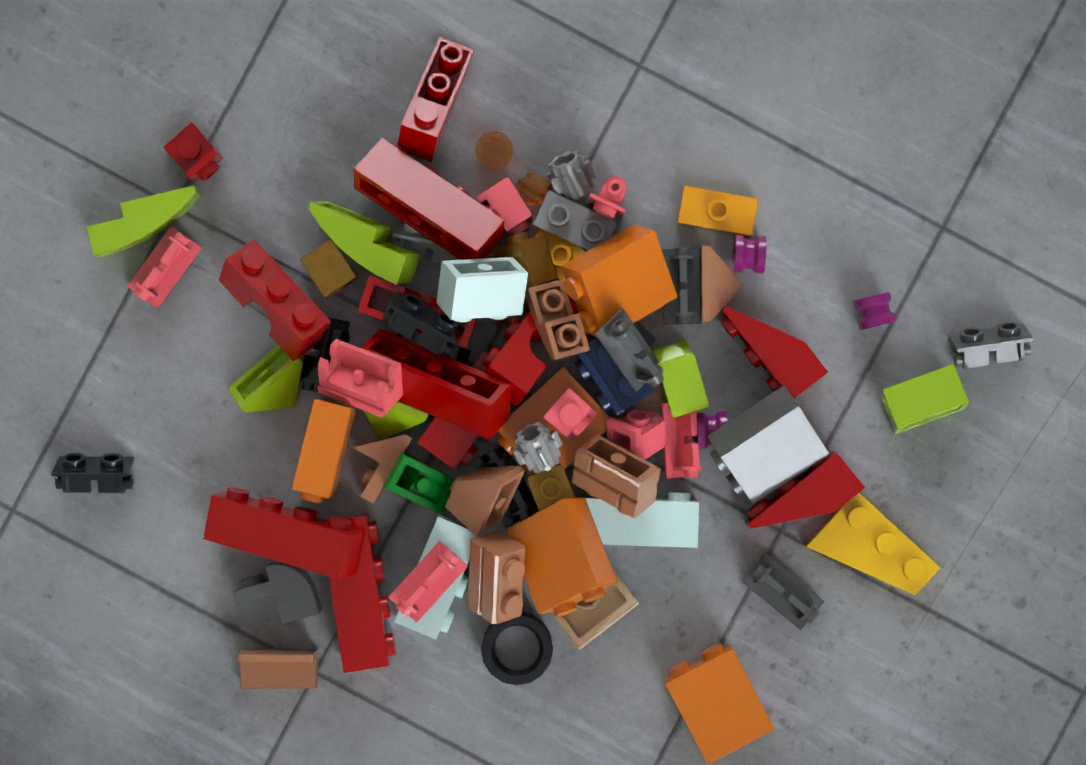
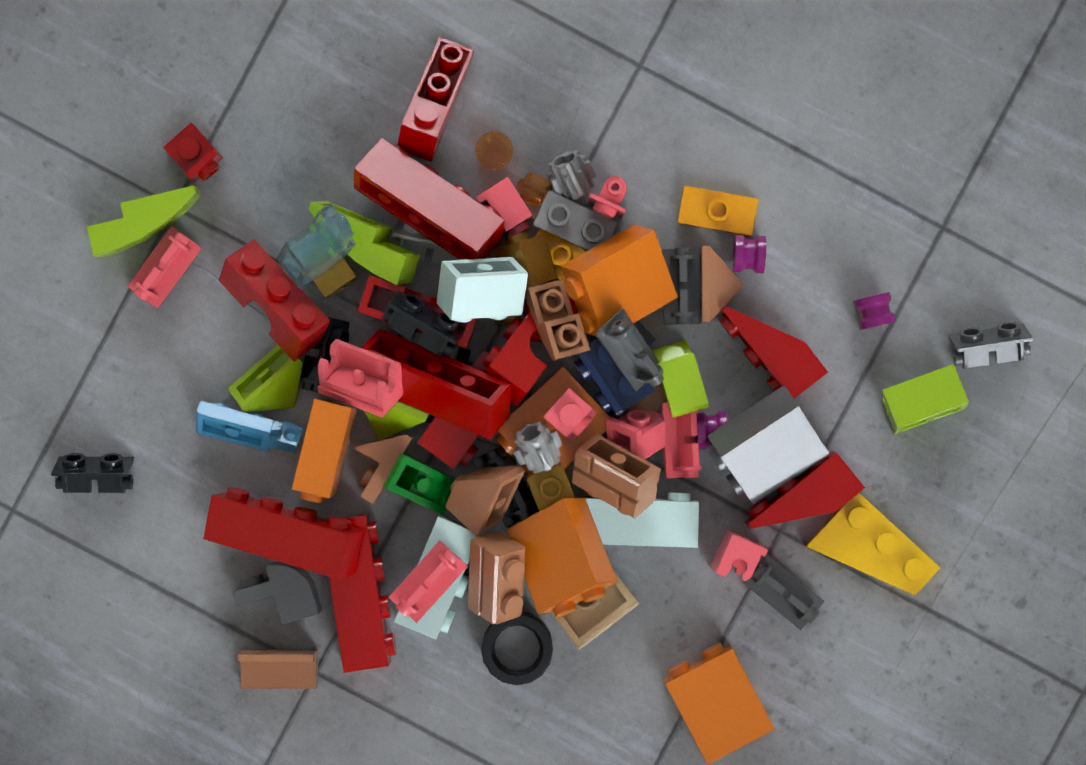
(246, 428): none -> dark azure hinge
(317, 247): none -> clear light blue brick
(739, 552): none -> coral hinge

